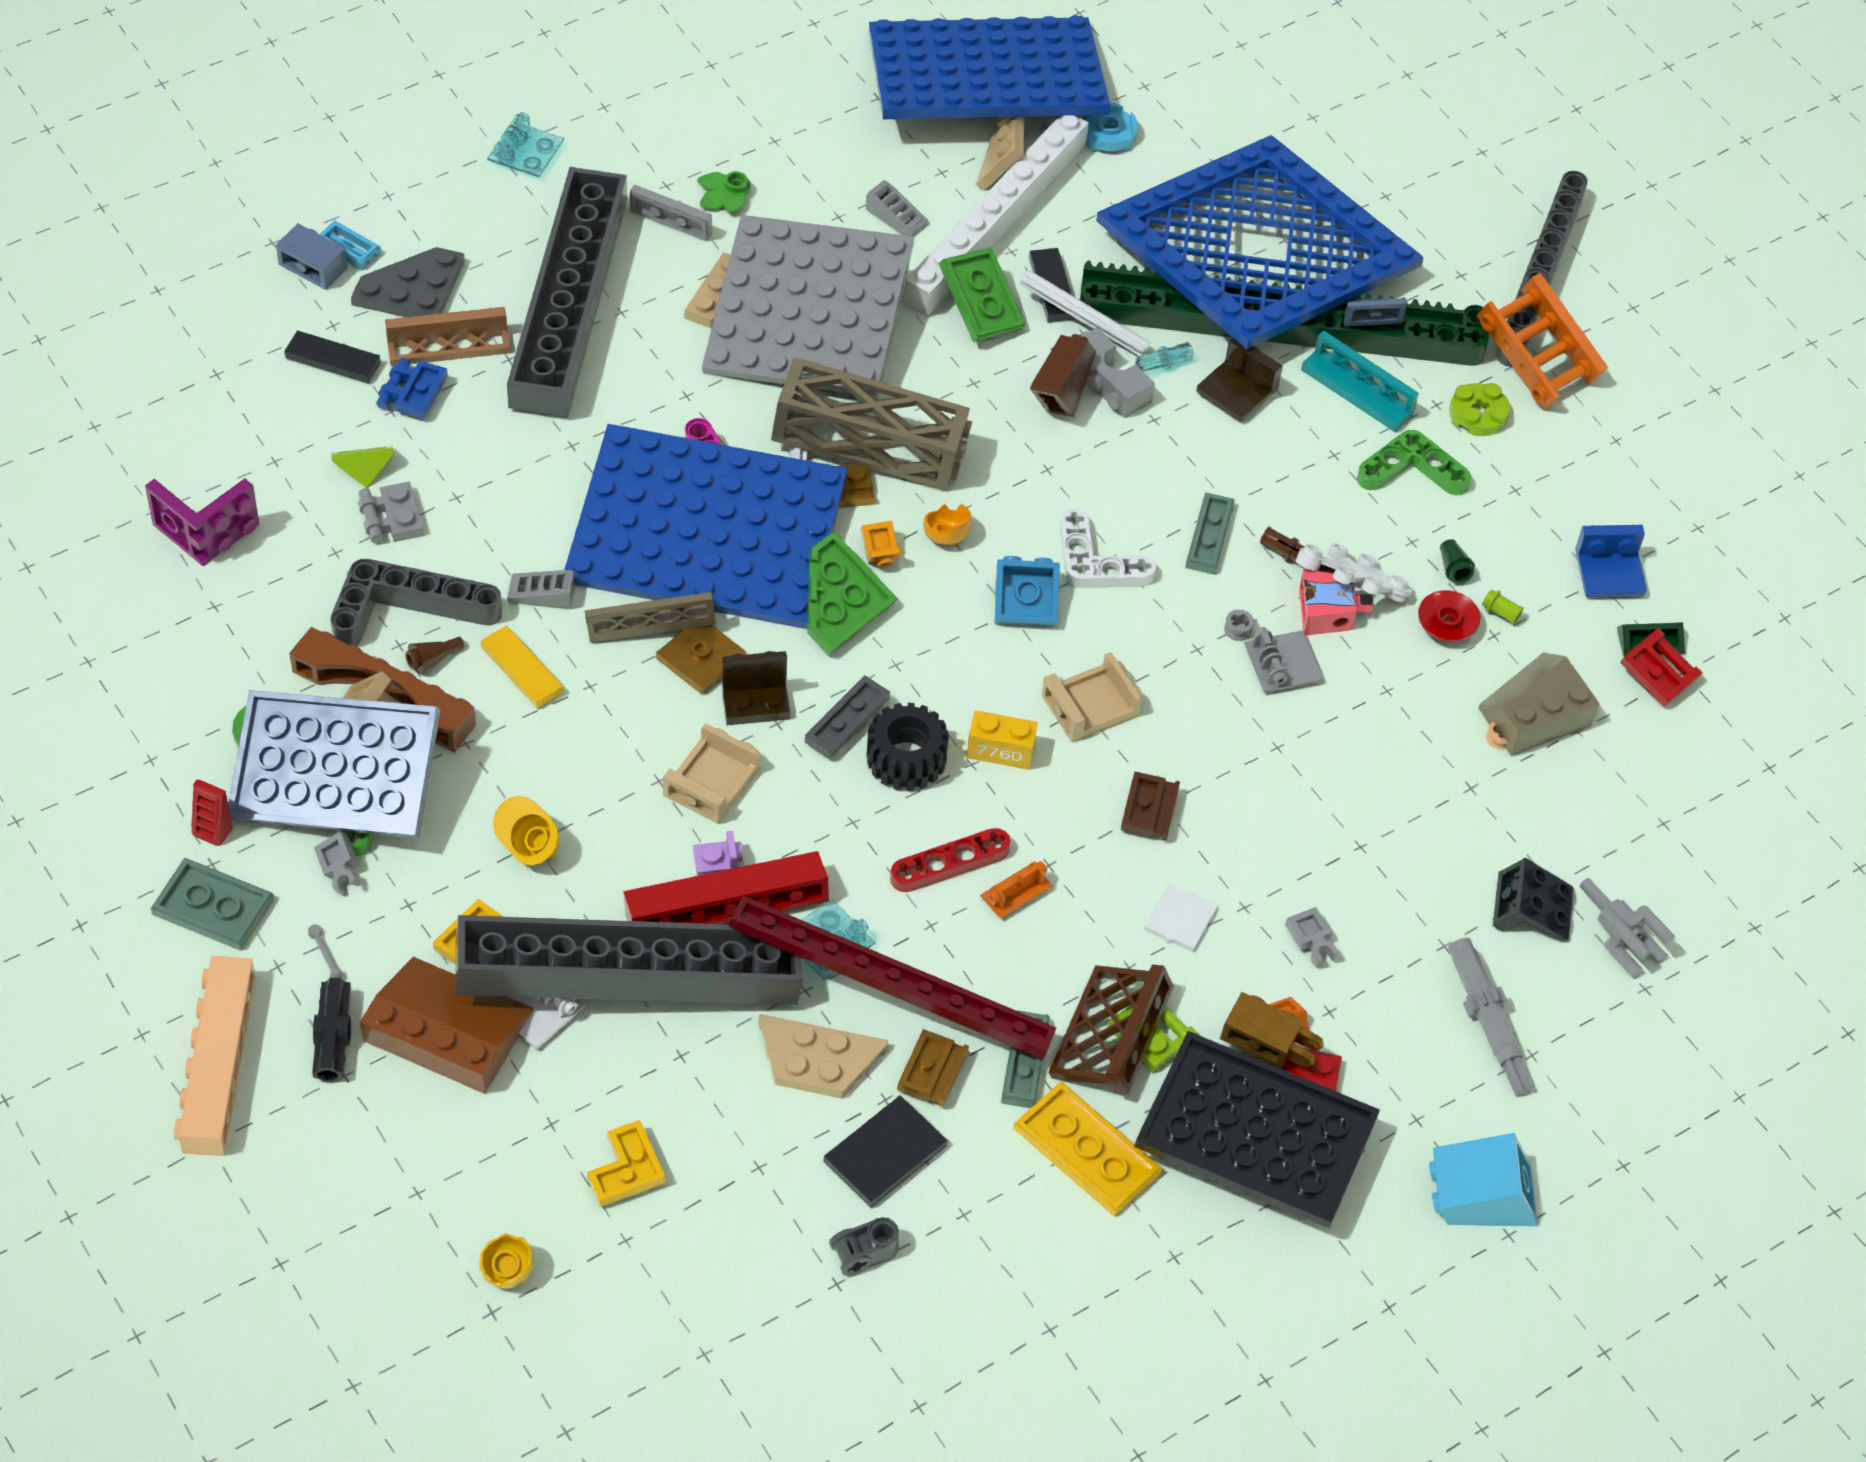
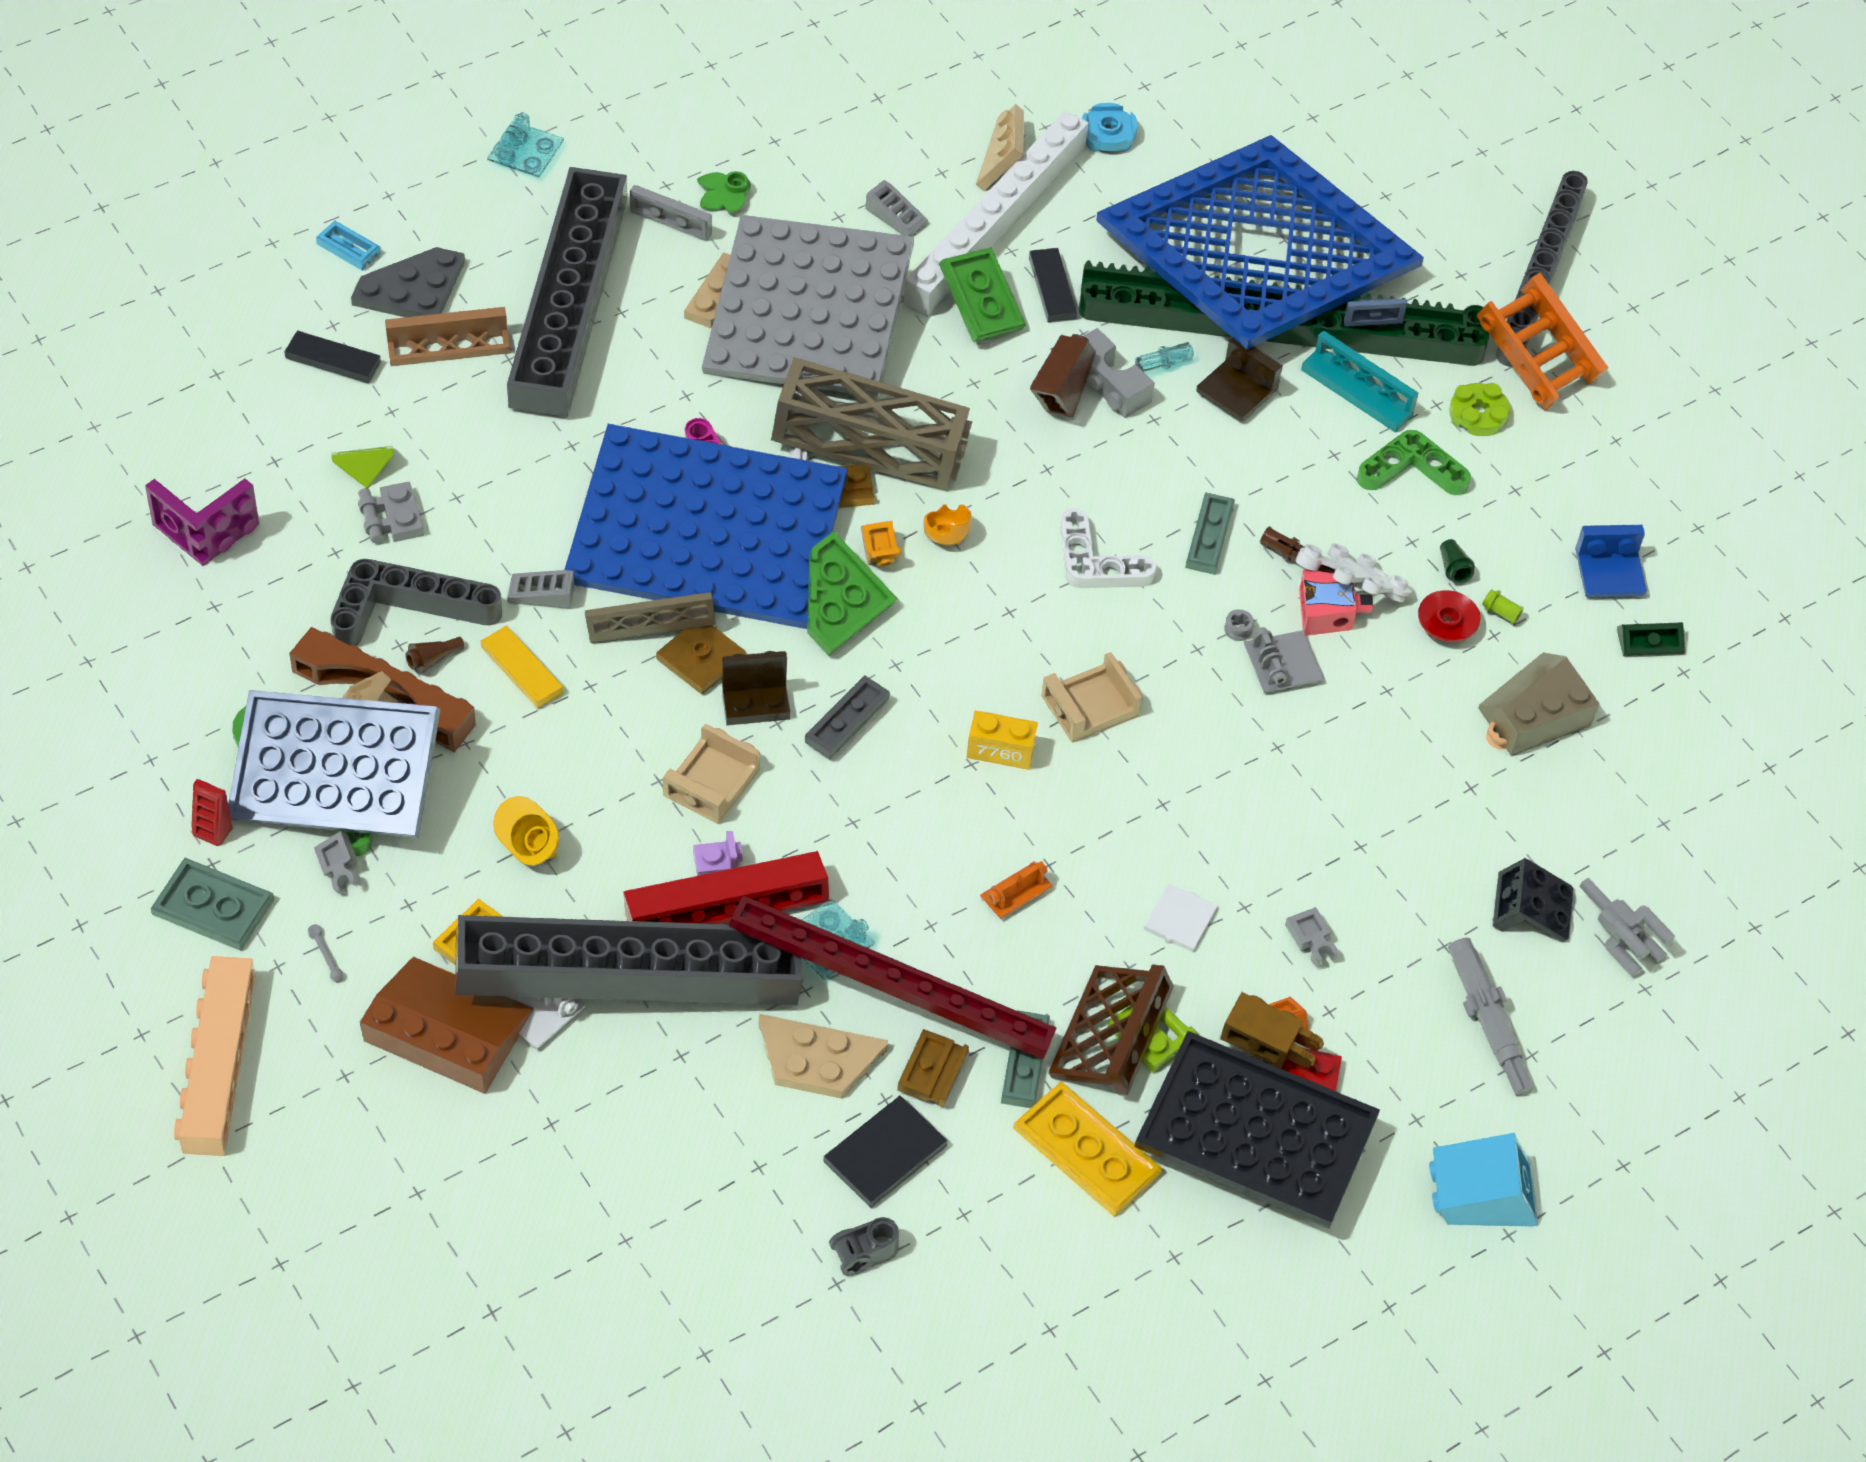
(311, 256): sand blue brick -> none
(332, 1030): black piece -> none
(418, 393): blue plate -> none
(506, 1261): yellow hair -> none
(634, 1170): yellow plate -> none
(912, 726): black tyre -> none
(948, 856): red beam -> none
(987, 68): blue plate -> none
(1027, 591): dark azure plate -> none
(1084, 313): white axle -> none
(1150, 805): reddish brown plate -> none
(1655, 672): red plate -> none

